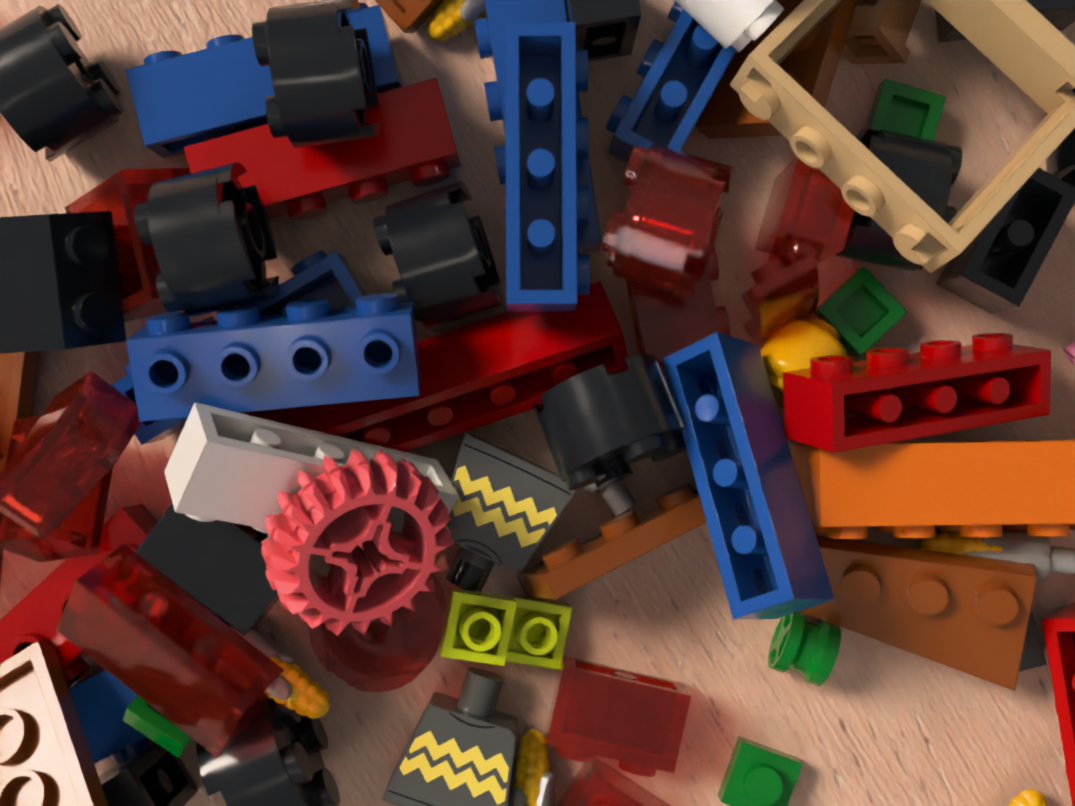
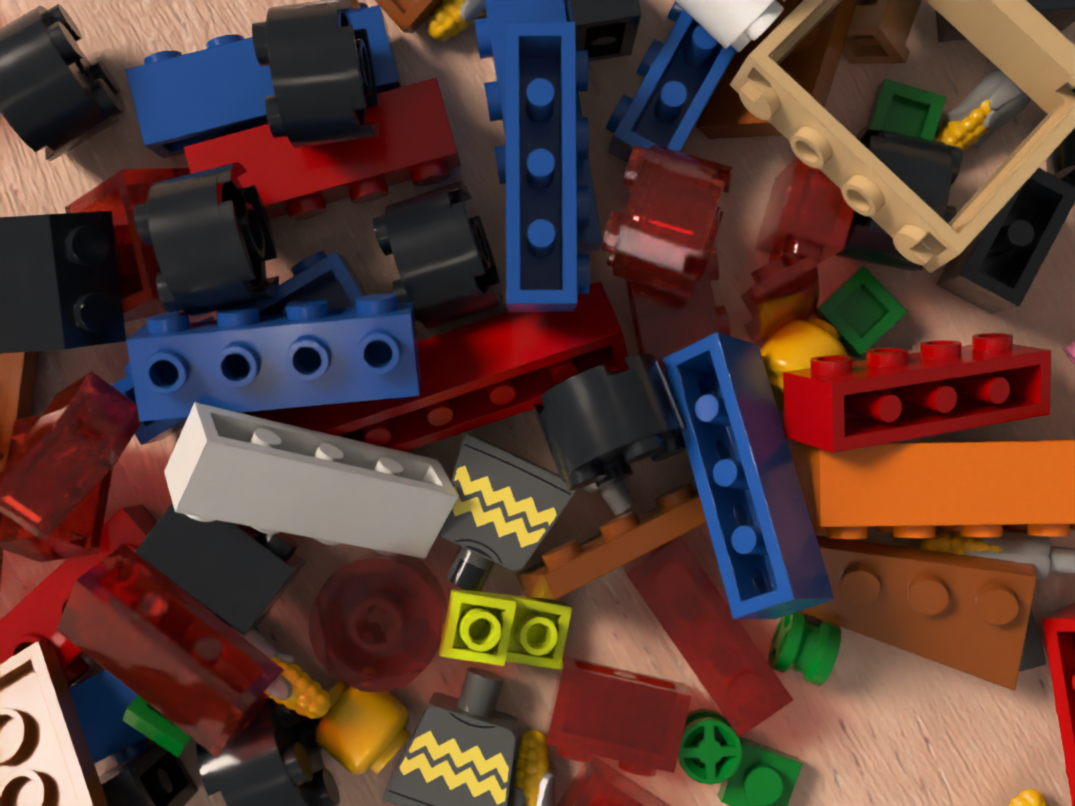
(348, 524): coral gear -> none
(362, 728): none -> yellow head
(707, 635): none -> clear red brick
(709, 760): none -> green wheel
(983, 111): none -> light grey piece

